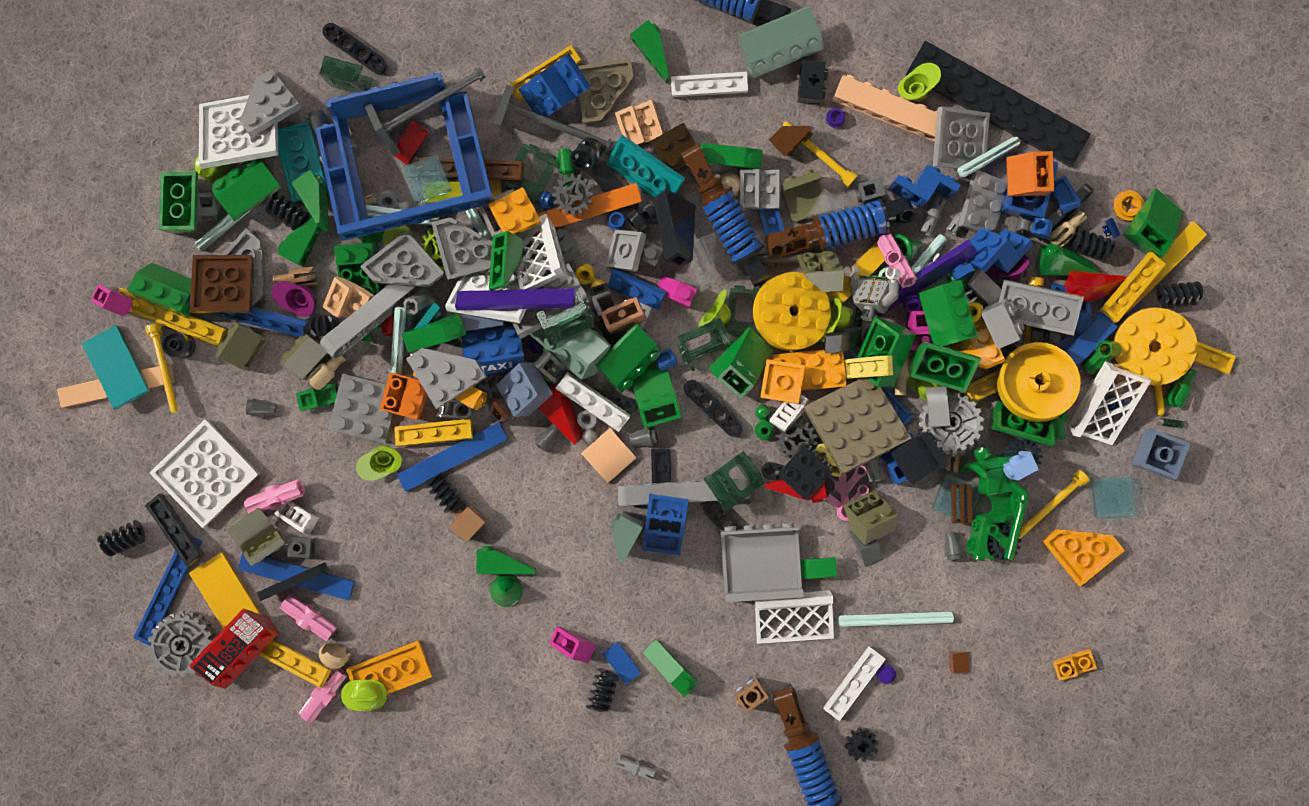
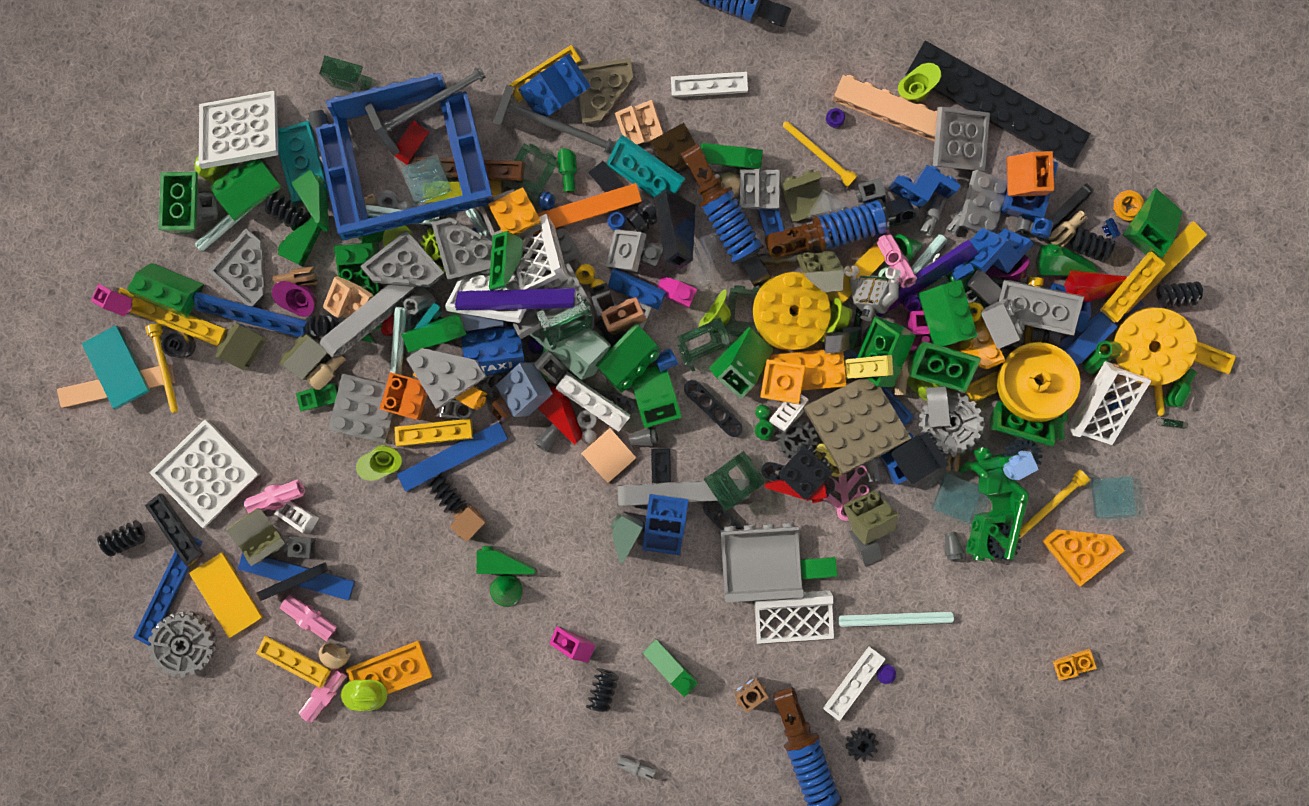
(221, 284): reddish brown plate -> none
(234, 648): slope -> none
(259, 408): dark grey cone -> none
(267, 104): light grey plate -> none
(355, 48): black beam -> none
(576, 186): dark grey gear -> none
(586, 154): black wheel -> none
(621, 662): blue tile -> none
(649, 43): green slope -> none
(781, 42): sand green slope -> none
(789, 138): reddish brown slope -> none
(806, 92): black brick -> none
(959, 662): dark orange slope -> none
(961, 503): reddish brown tile -> none
(988, 157): light aqua axle -> none
(1065, 195): blue tile -> none
(1160, 454): sand blue brick -> none

